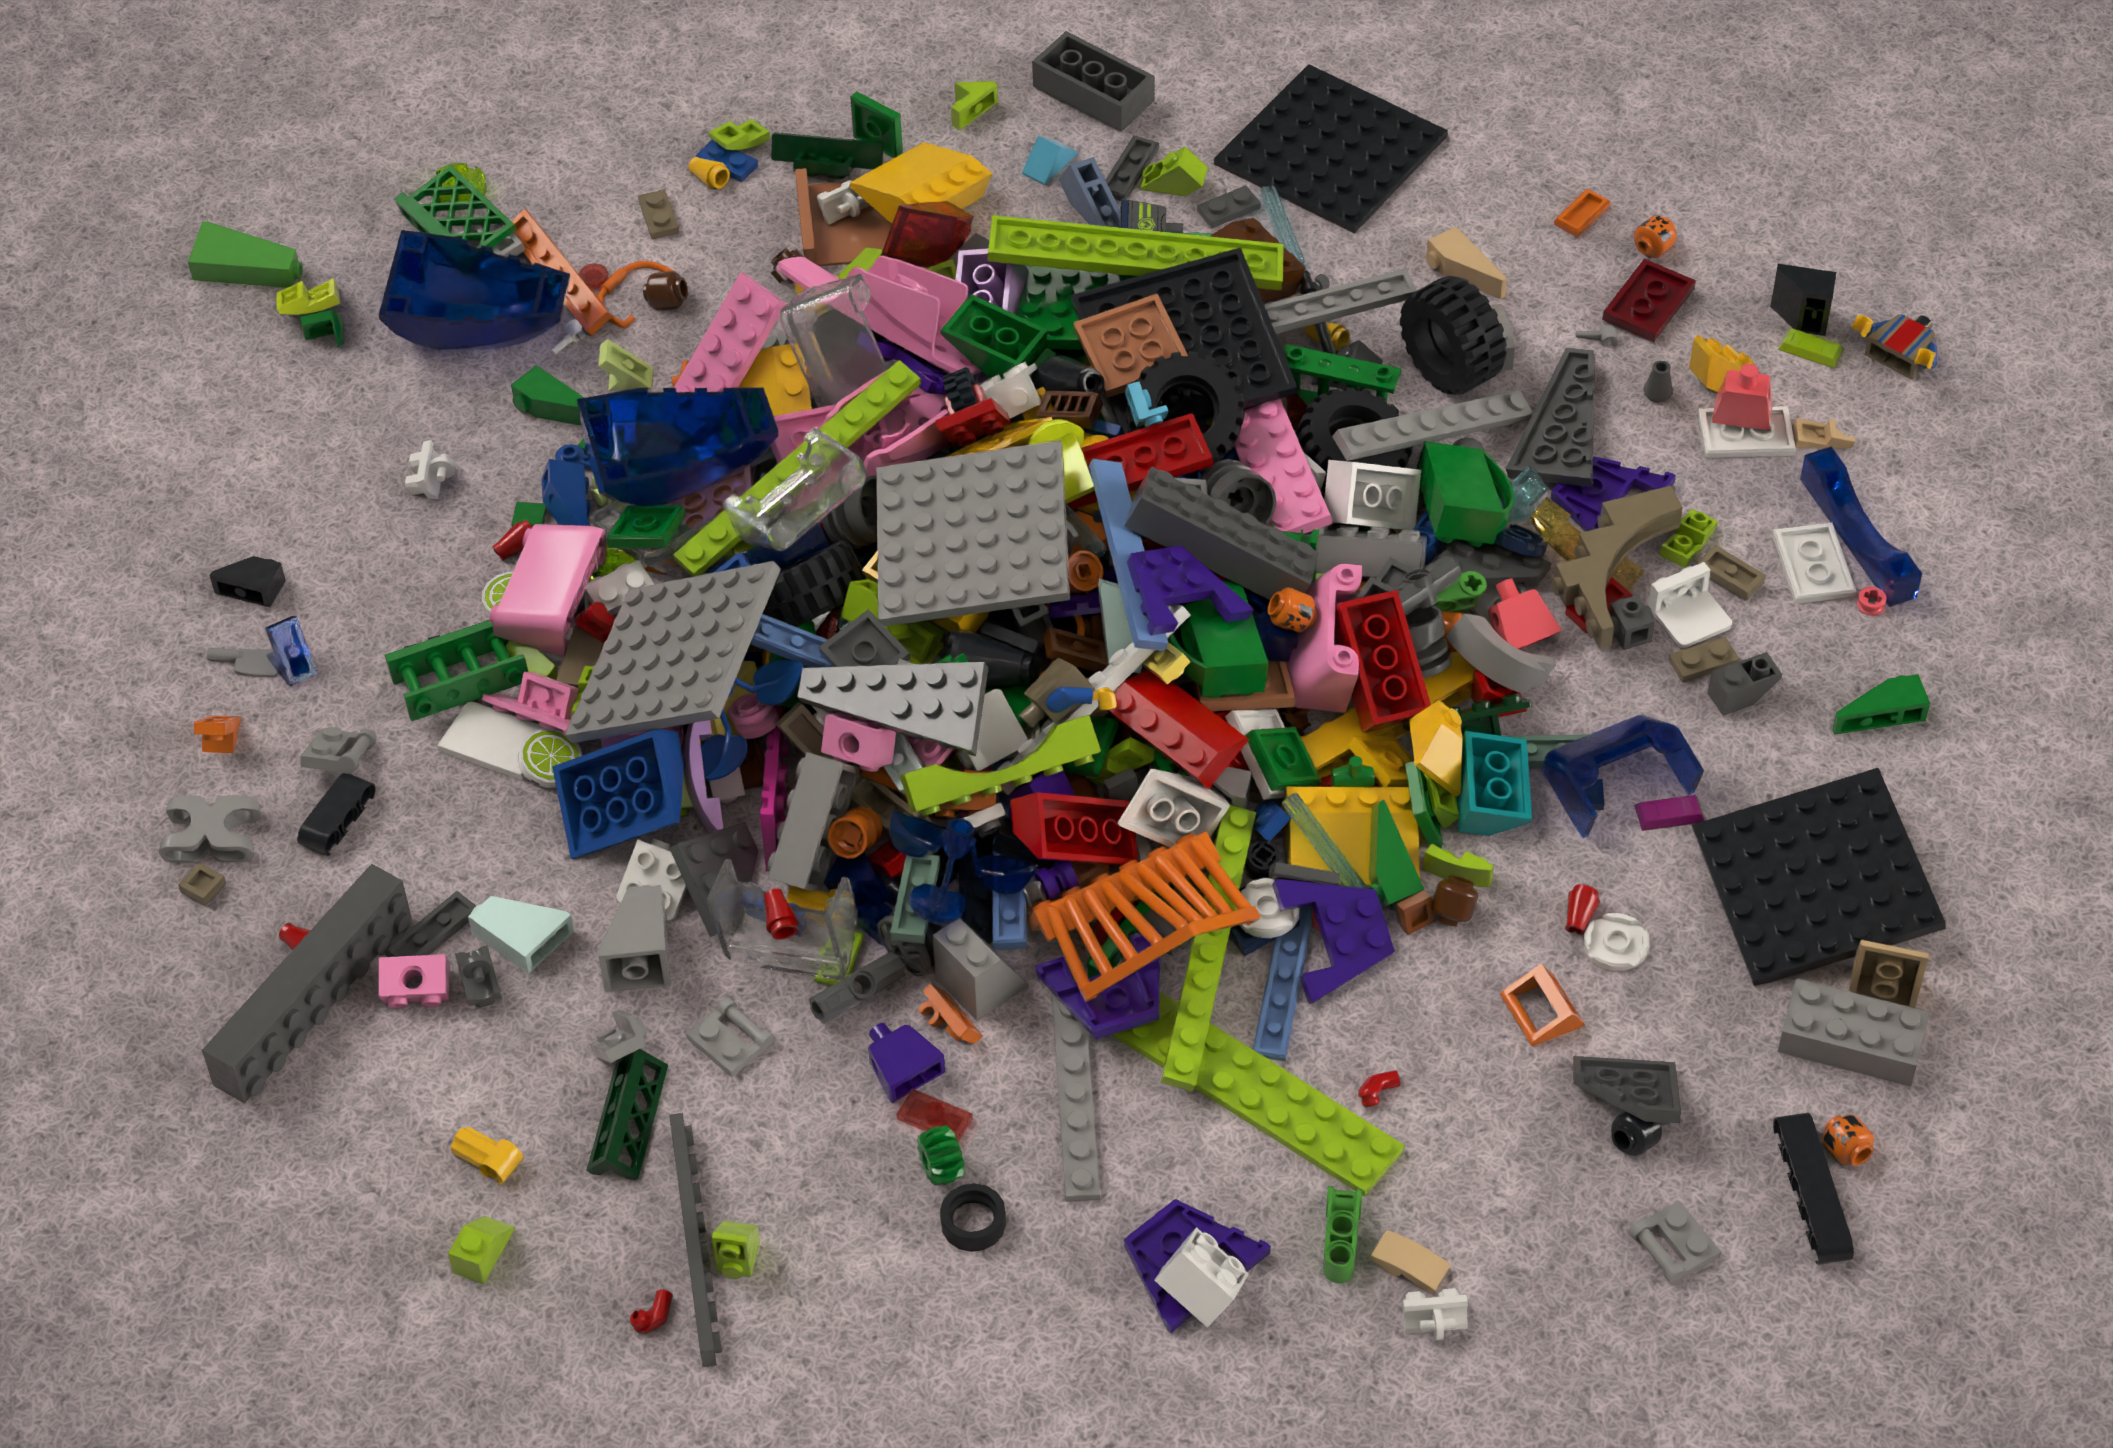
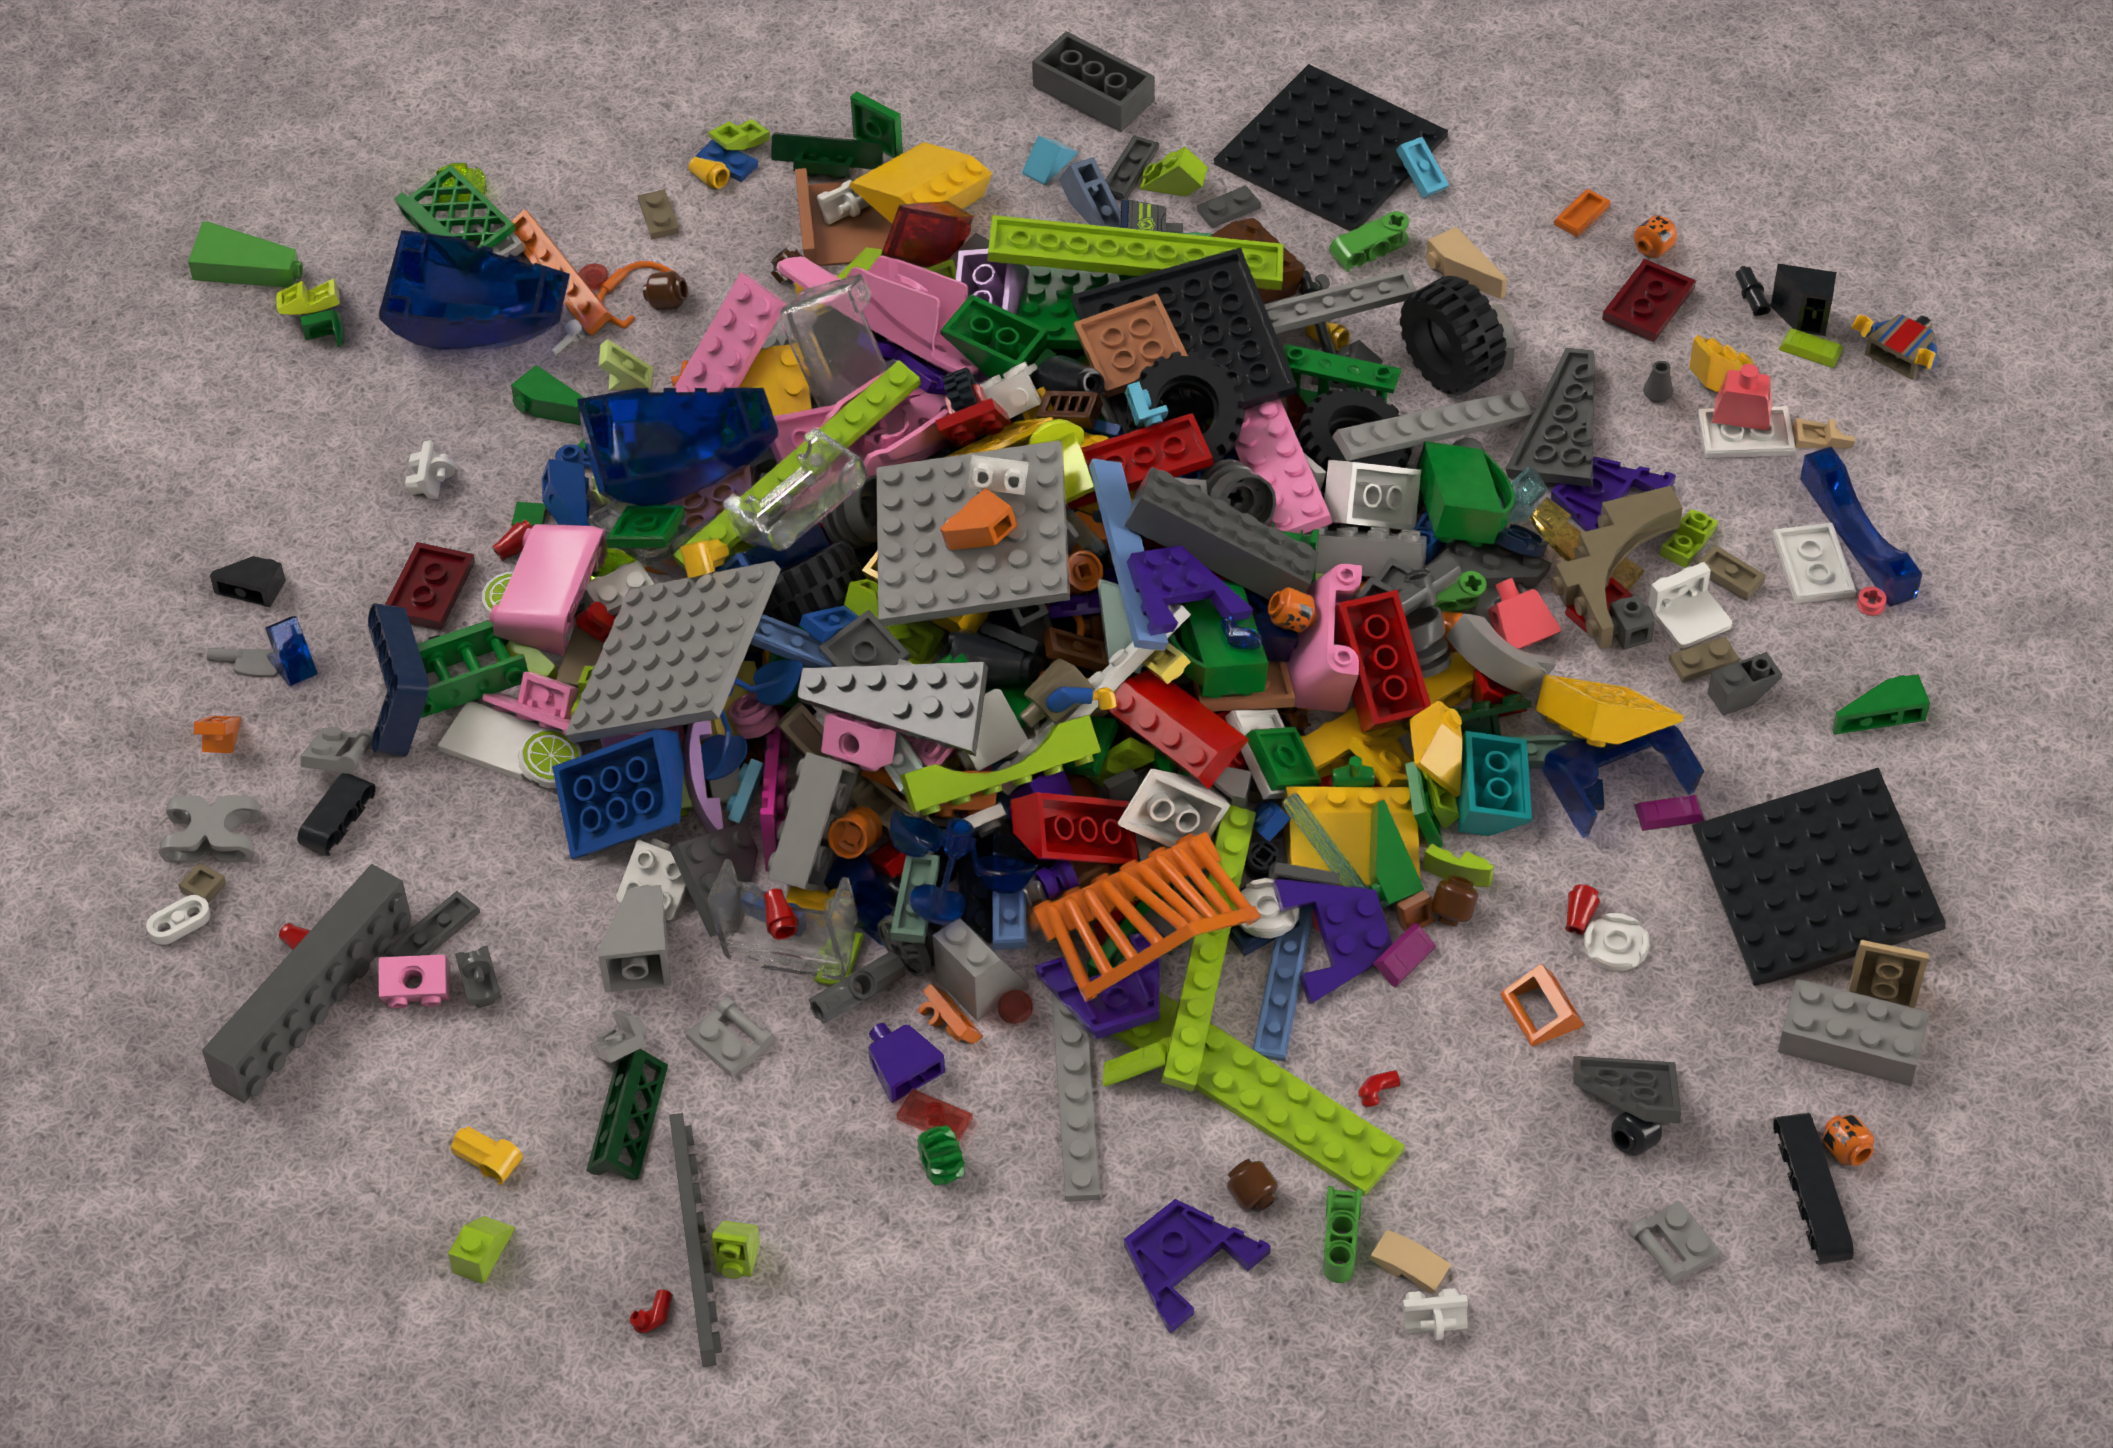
(178, 920): none -> white plate
(403, 677): none -> dark blue beam
(431, 583): none -> dark red plate
(520, 929): light aqua slope -> none
(703, 556): none -> yellow piece
(740, 803): none -> medium azure plate
(826, 623): none -> blue plate
(972, 101): lime slope -> none
(973, 1240): black tyre -> none
(979, 523): none -> orange slope
(998, 474): none -> white hips
(1015, 1006): none -> clear red tile
(1134, 1063): none -> lime tile
(1202, 1277): white slope -> none
(1240, 637): none -> clear blue arm
(1252, 1185): none -> reddish brown head
(1280, 221): clear light blue axle -> none
(1370, 240): none -> bright green piece
(1404, 955): none -> magenta tile
(1422, 167): none -> medium azure plate
(1601, 710): none -> yellow slope
(1605, 333): light grey hand -> none
(1752, 291): none -> black axle

